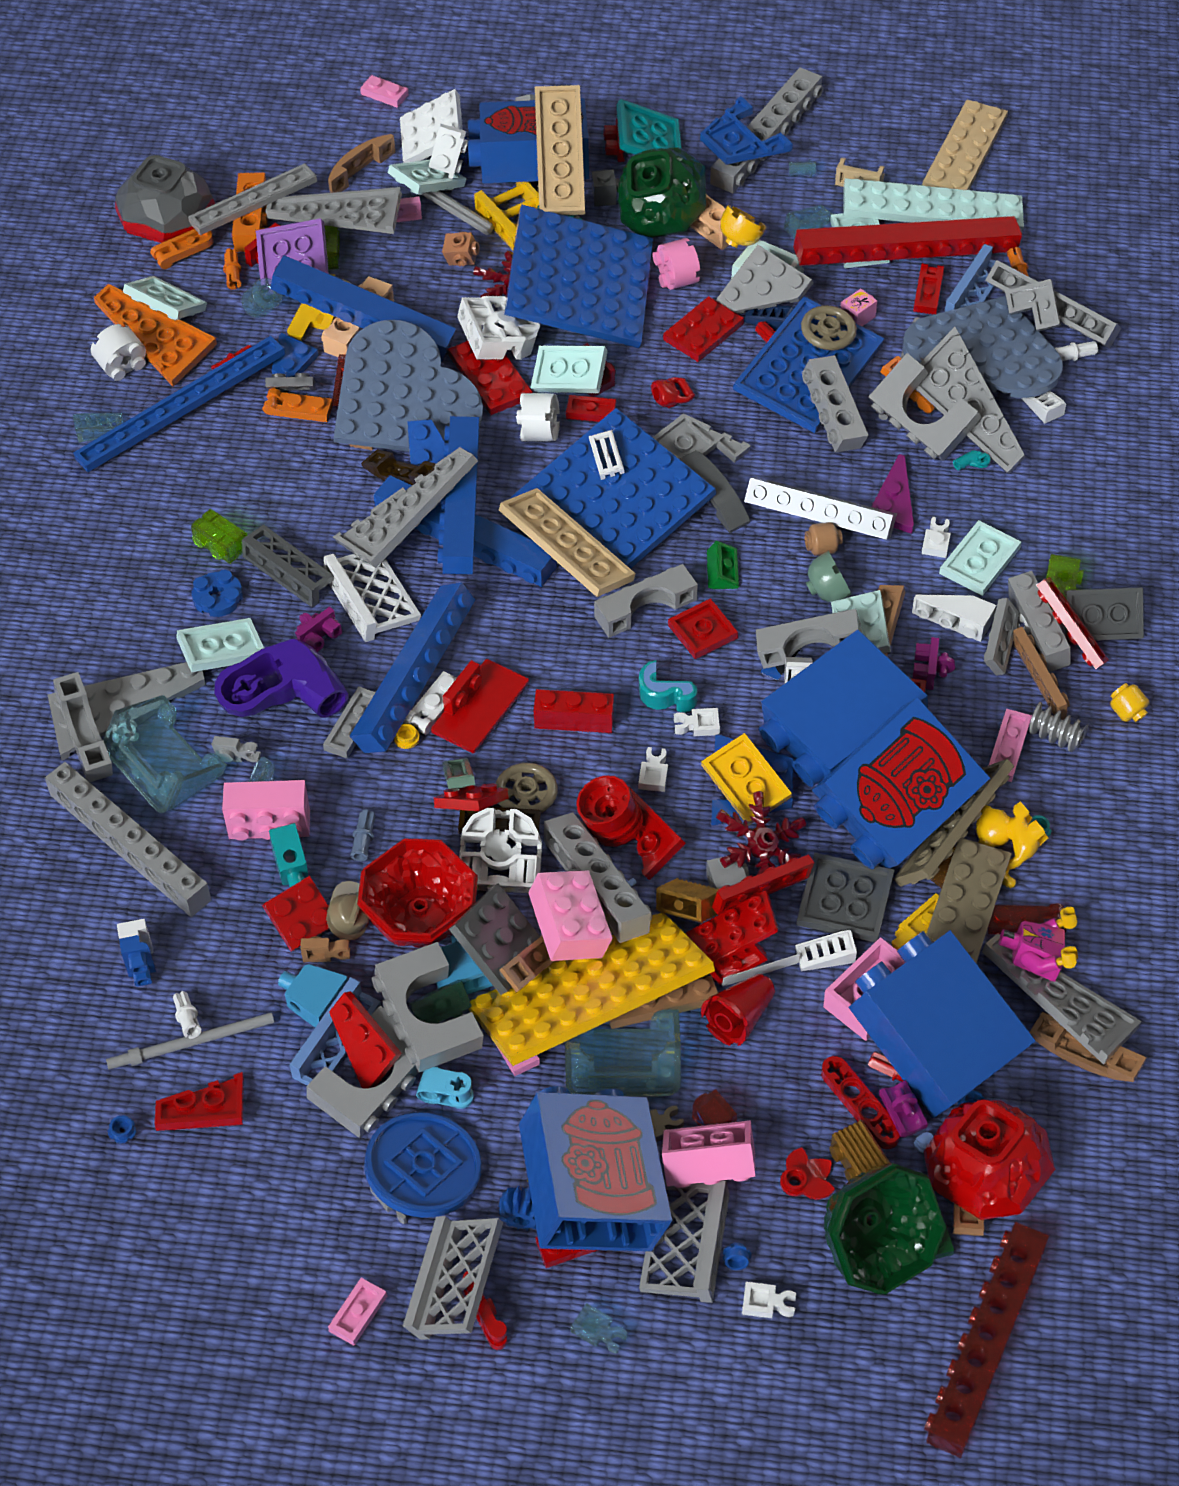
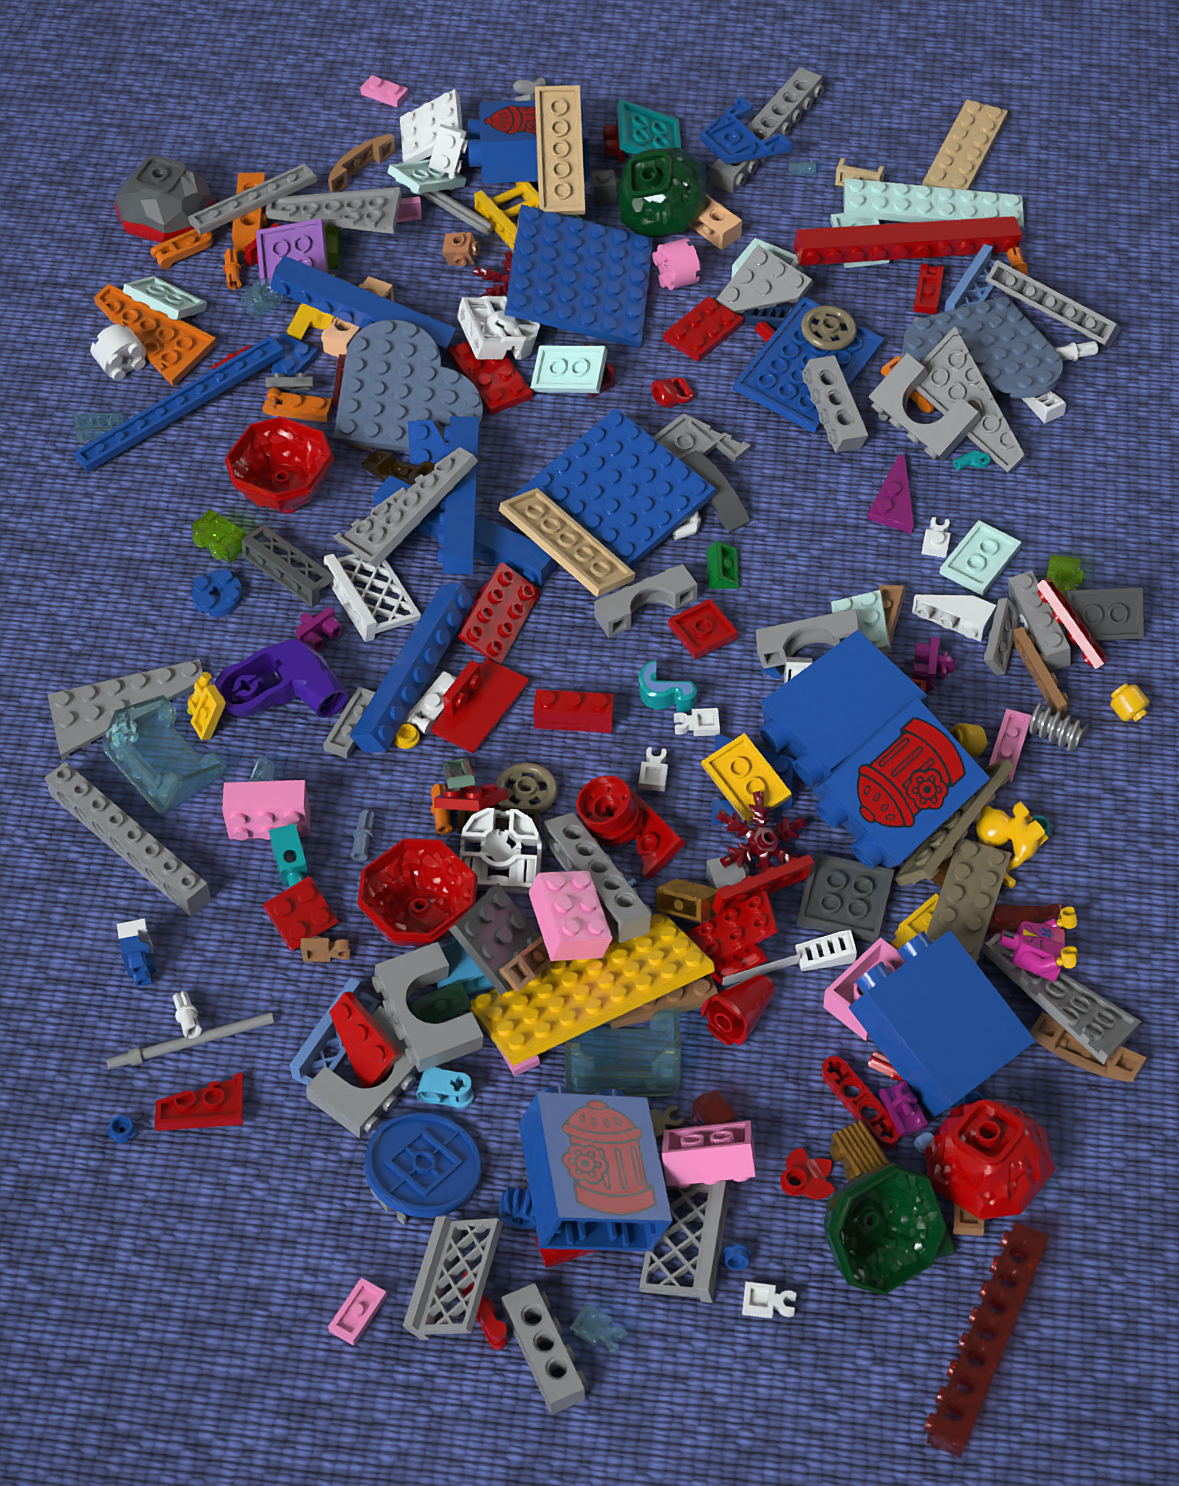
(82, 728): light grey arch -> none
(205, 706): none -> yellow plate
(219, 644): light aqua plate -> none
(234, 751): light grey plate -> none
(280, 463): none -> red rock
(311, 991): dark azure torso -> none
(344, 915): dark tan piece -> none
(441, 816): none -> orange axle
(498, 613): none -> red bracket
(527, 87): none -> light grey arm
(538, 417): white brick -> none
(557, 1392): none -> light grey brick
(589, 408): red plate -> none
(611, 469): white tile -> none
(689, 528): none -> white arm
(740, 227): yellow cylinder -> none
(806, 219): clear light blue slope -> none
(820, 507): brick -> none
(822, 538): medium nougat head -> none
(826, 579): sand green cylinder -> none
(860, 306): bright pink brick -> none
(970, 737): none -> yellow head
(1040, 298): light grey plate -> none

